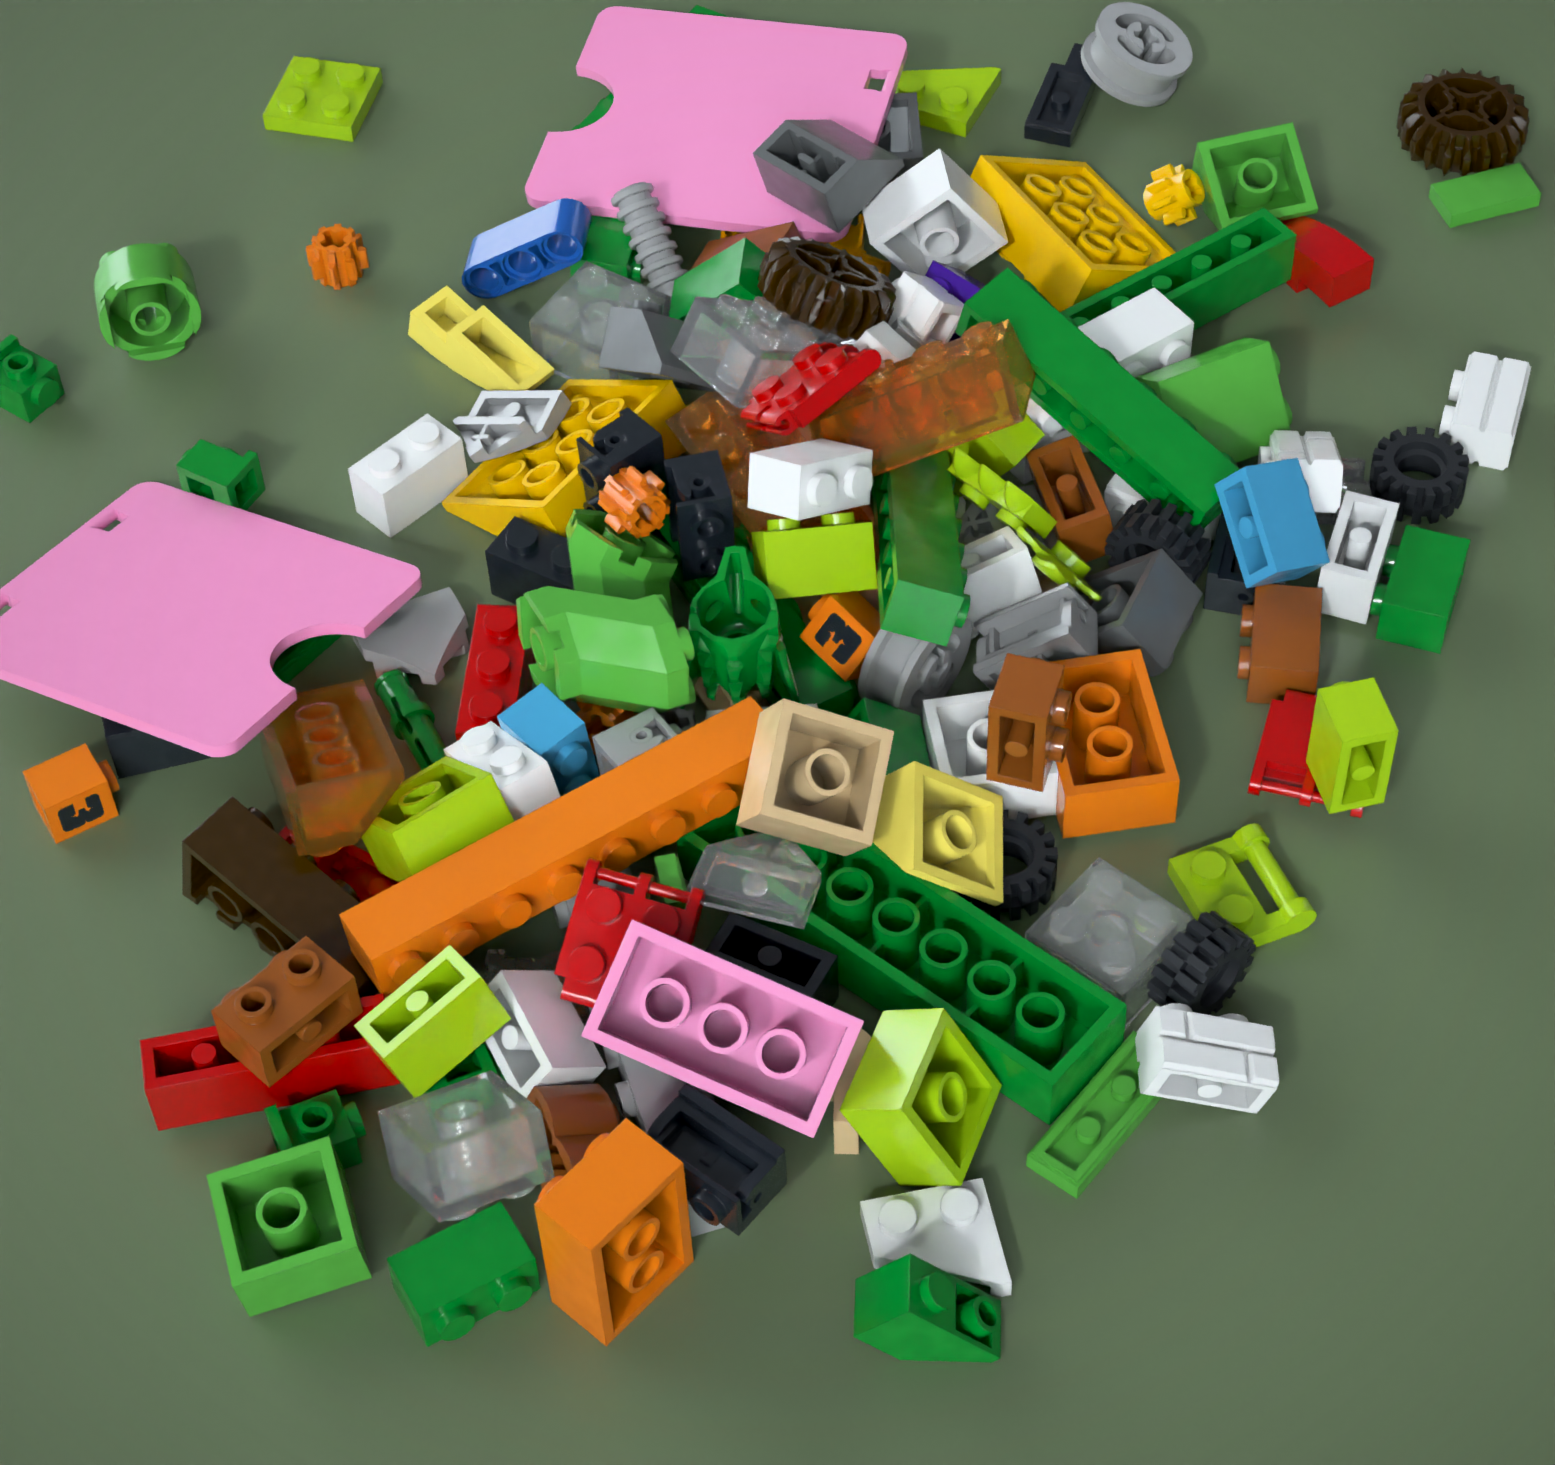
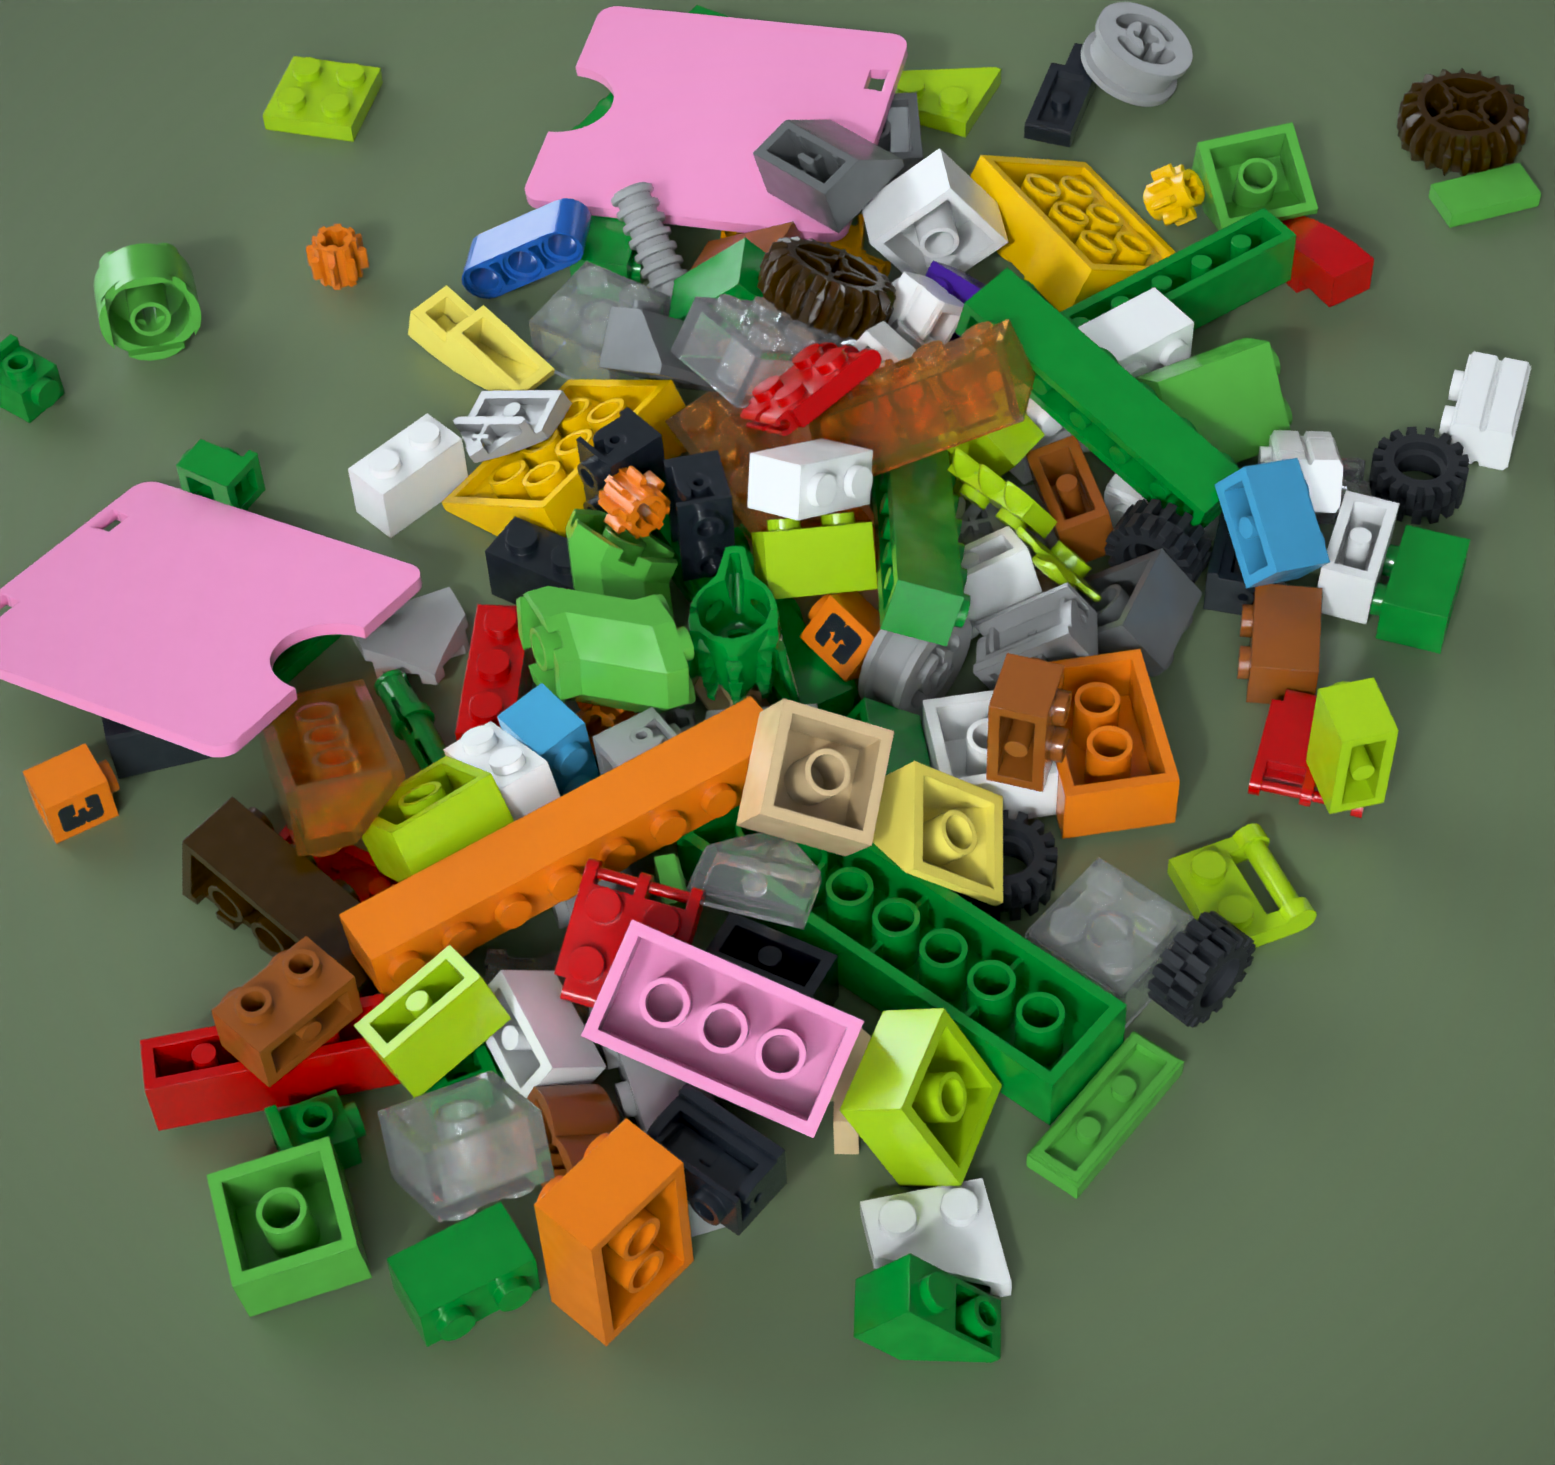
(1206, 1058): white brick -> none

